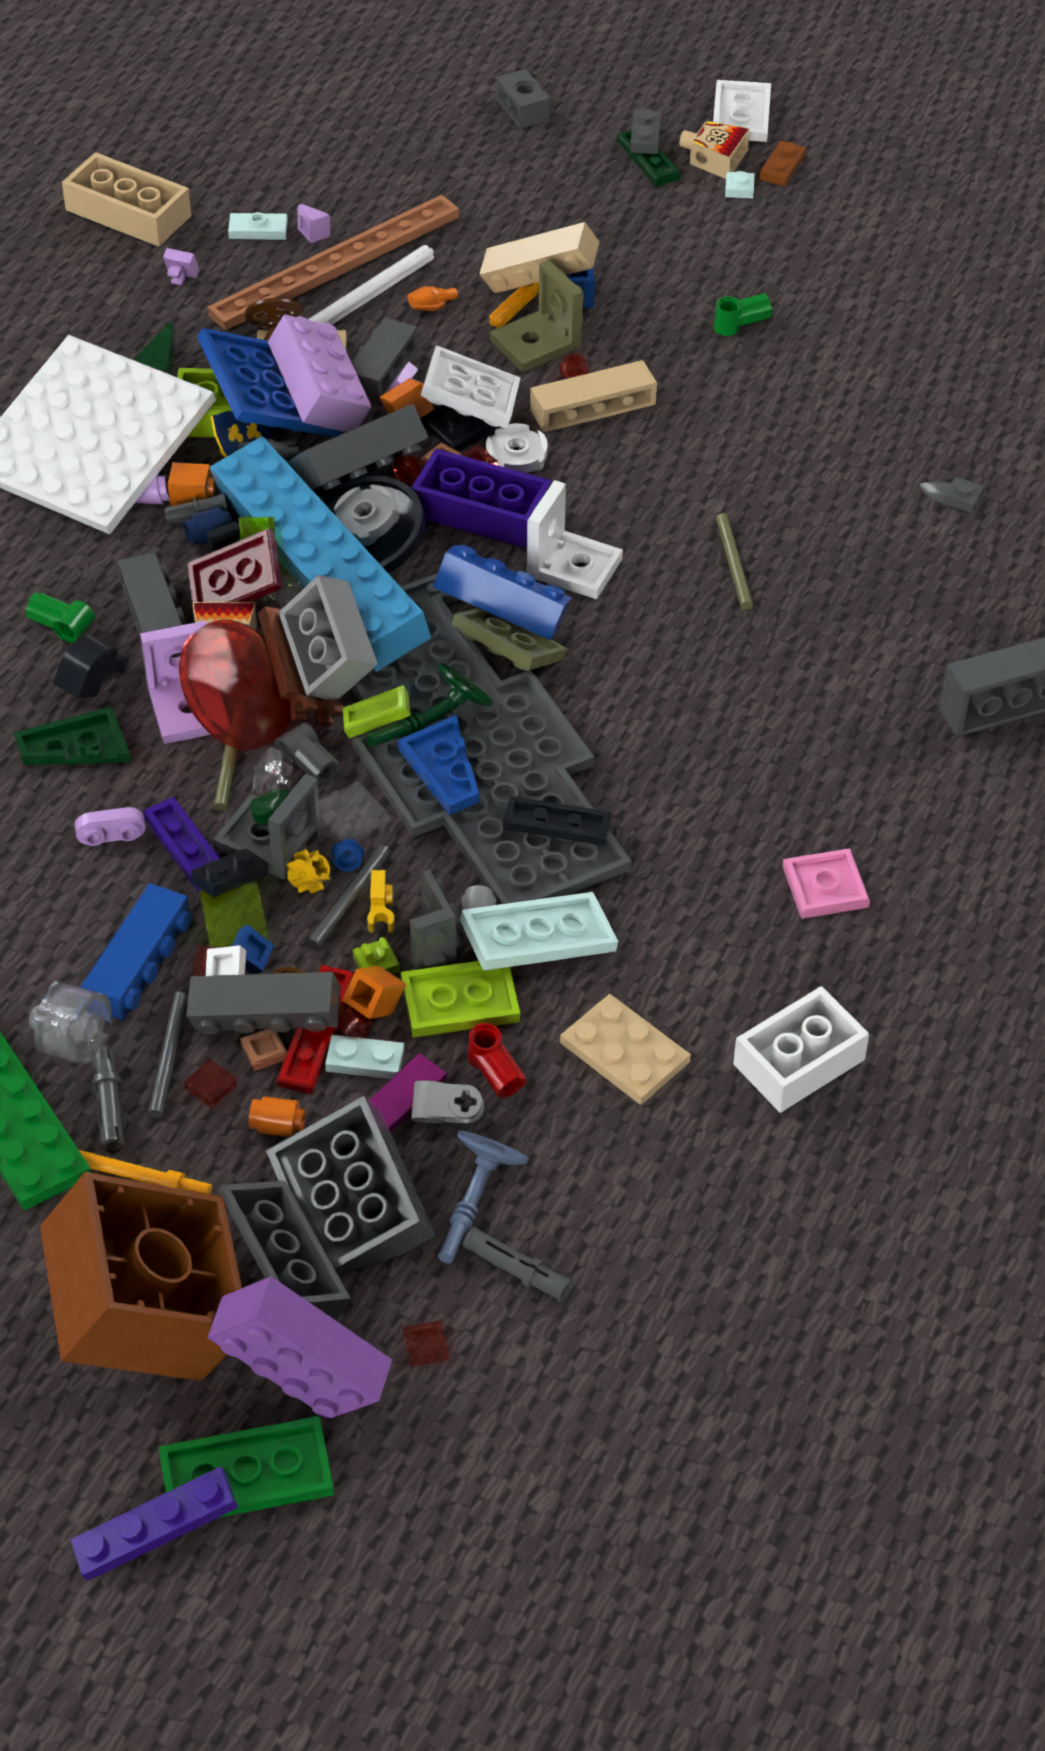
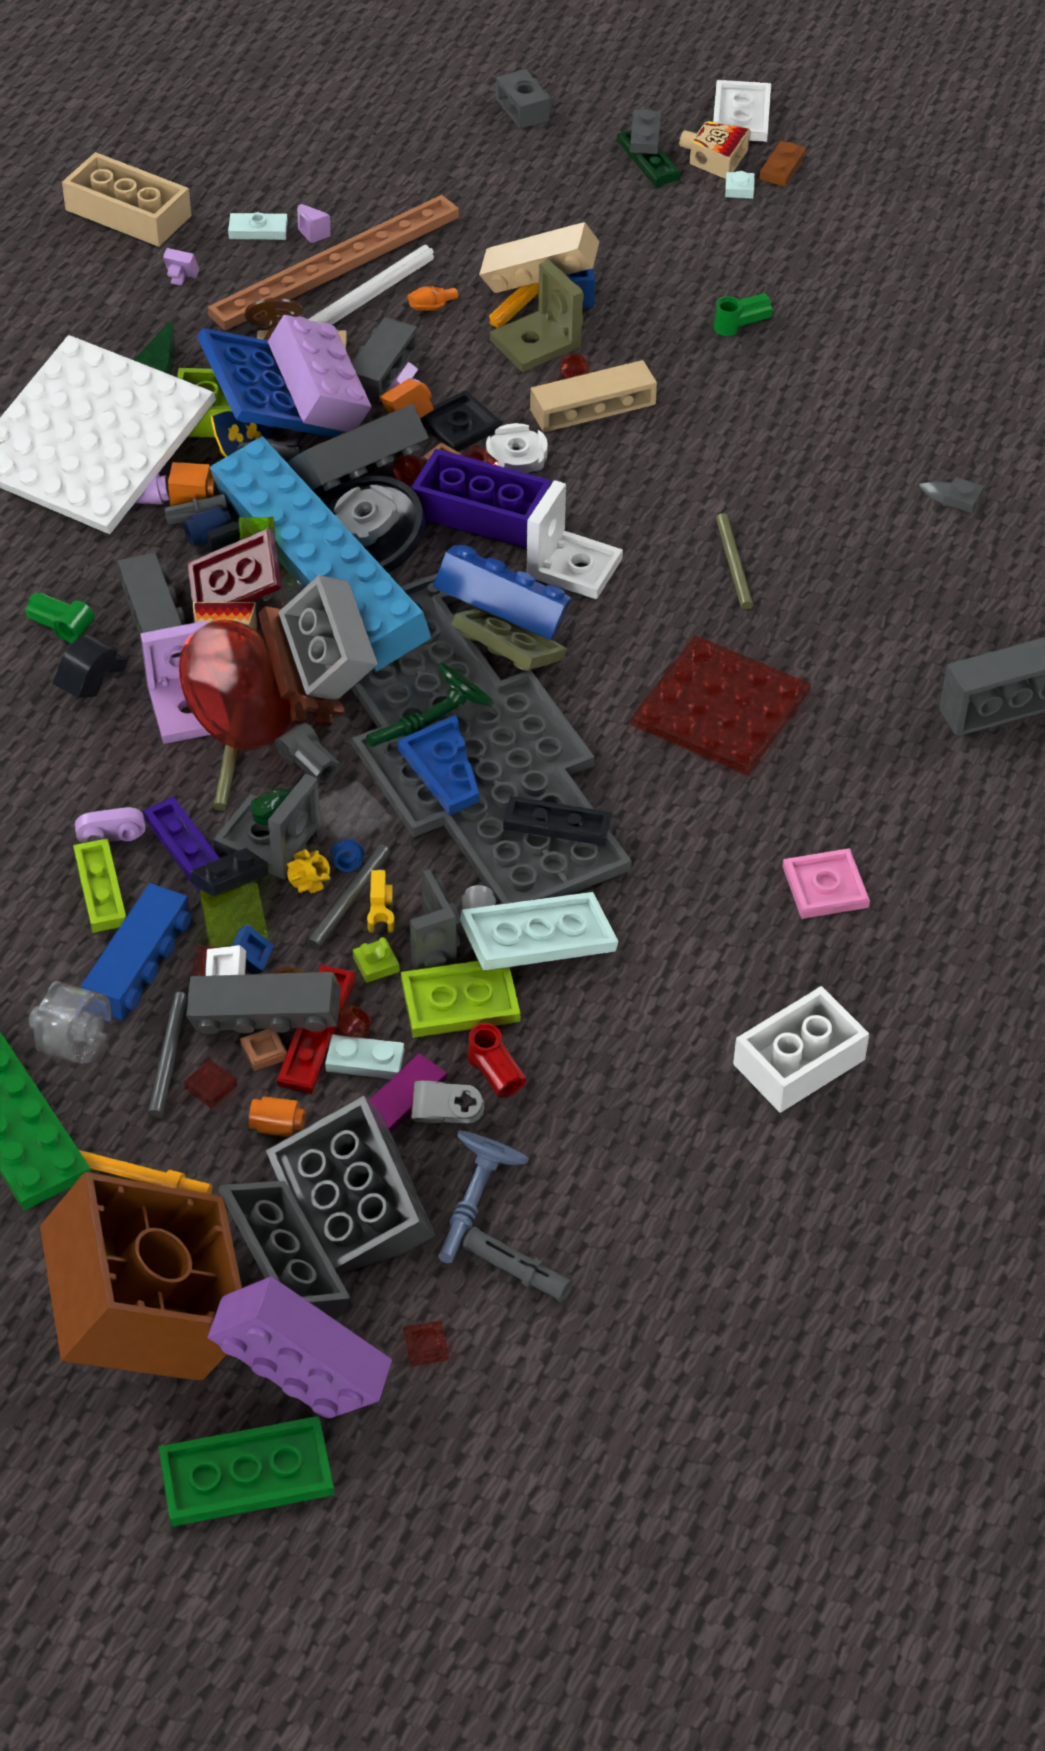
(74, 740): dark green wing -> none
(99, 885): none -> lime plate
(106, 1086): dark grey pin -> none
(154, 1523): dark purple plate -> none
(270, 772): clear tile -> none
(374, 992): orange brick -> none
(376, 711): lime tile -> none
(470, 387): white plate -> none
(625, 1048): tan plate -> none
(721, 705): none -> clear red plate

